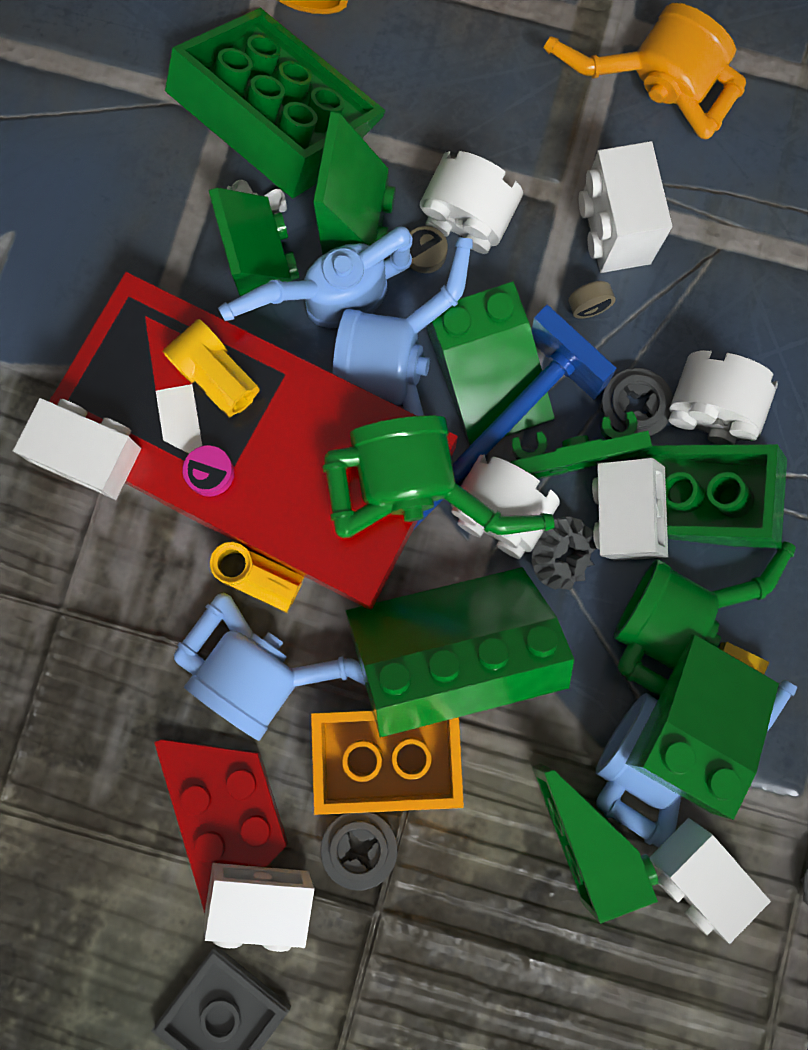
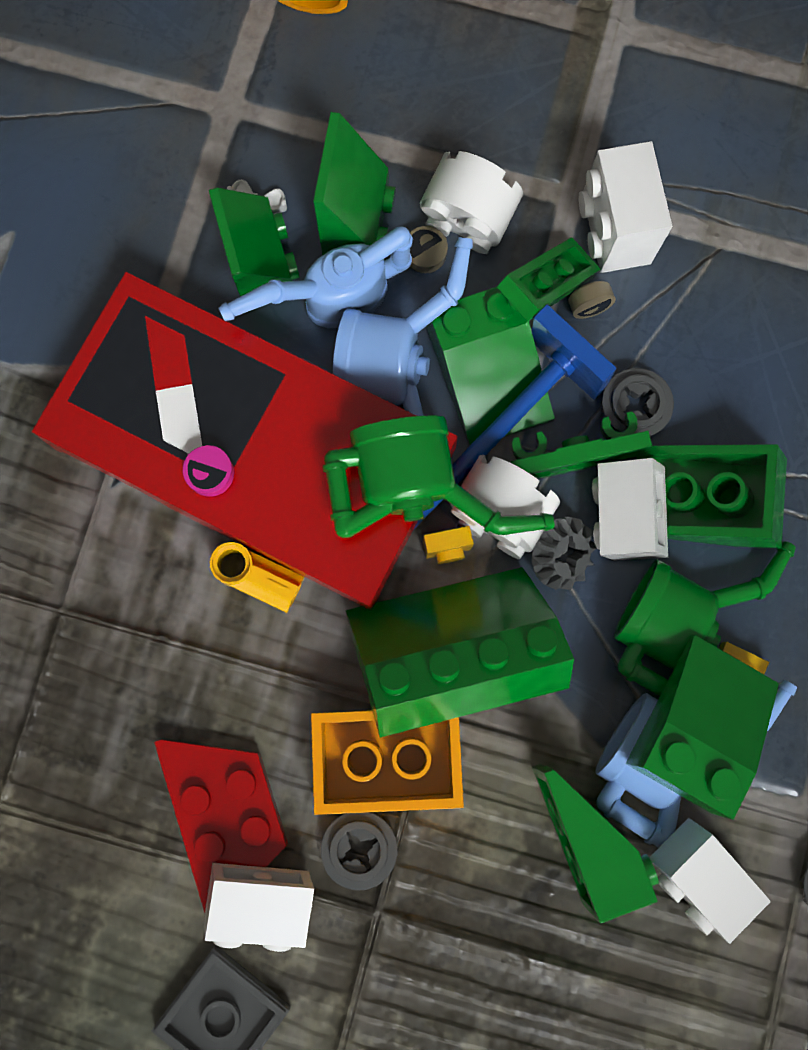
(77, 447): white brick -> none
(205, 360): yellow piece -> none
(247, 674): light blue piece -> none
(267, 96): green slope -> none
(448, 544): none -> yellow plate
(548, 278): none -> green plate
(676, 63): light orange piece -> none
(723, 397): white brick -> none

